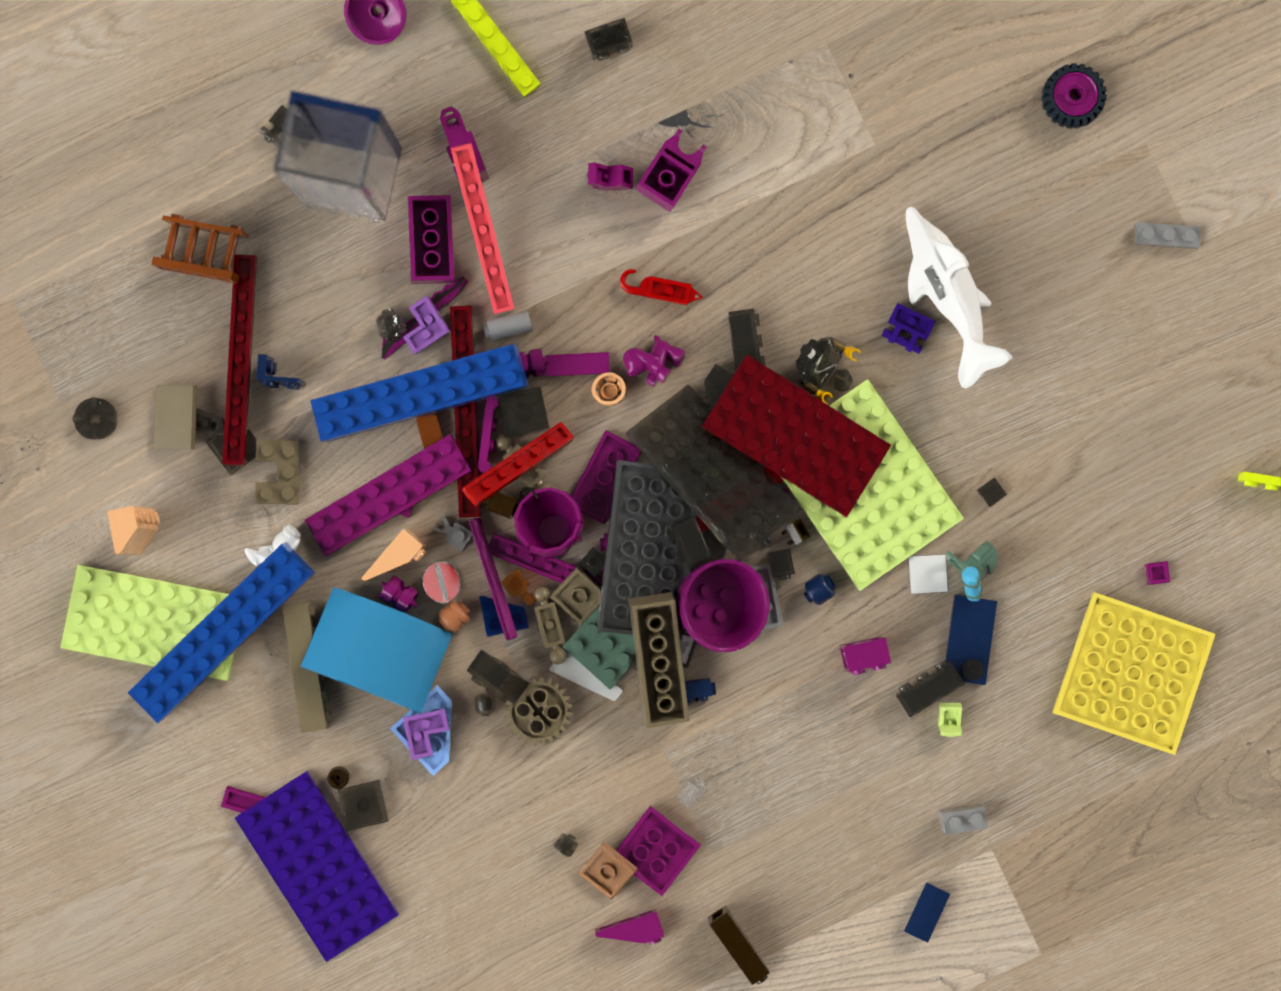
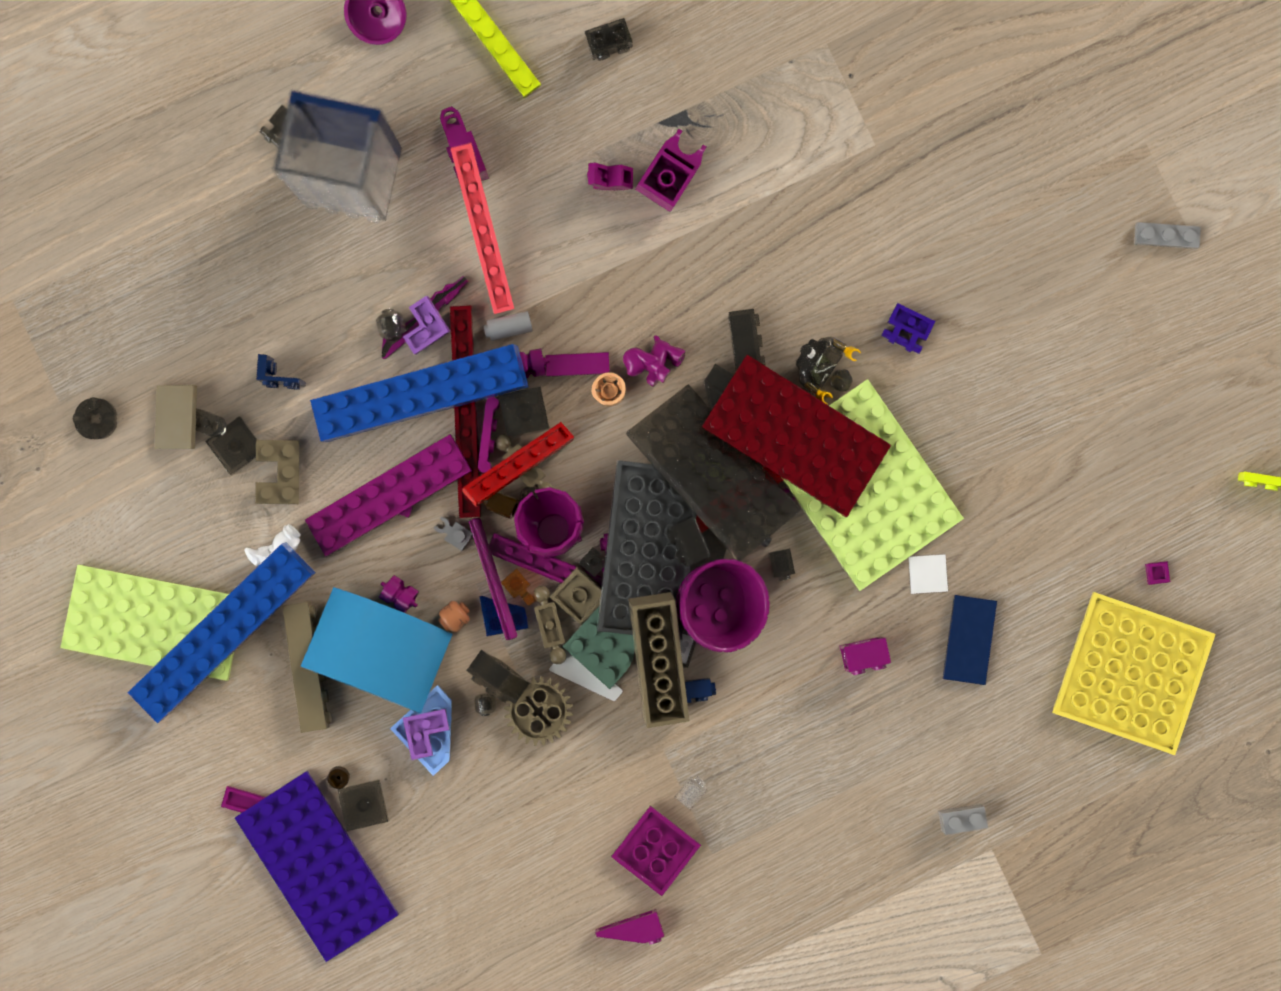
(132, 529): light nougat slope -> none
(206, 269): dark orange fence -> none
(239, 361): dark red plate -> none
(401, 552): light nougat slope -> none
(429, 429): dark orange slope -> none
(430, 239): magenta brick -> none
(440, 582): piece -> none
(566, 844): clear smoke piece -> none
(596, 484): magenta tile -> none
(607, 870): medium nougat tile -> none
(661, 289): red plate -> none
(738, 945): dark brown slope -> none
(774, 617): light grey plate -> none
(797, 532): dark brown tile -> none
(819, 589): dark blue head -> none
(927, 912): dark blue piece -> none
(930, 687): clear smoke brick -> none
(943, 275): white animal -> none
(950, 719): yellowish green bracket -> none
(972, 669): clear smoke tile -> none
(975, 568): sand green piece -> none
(991, 492): clear smoke tile -> none
(1082, 82): wheel -> none

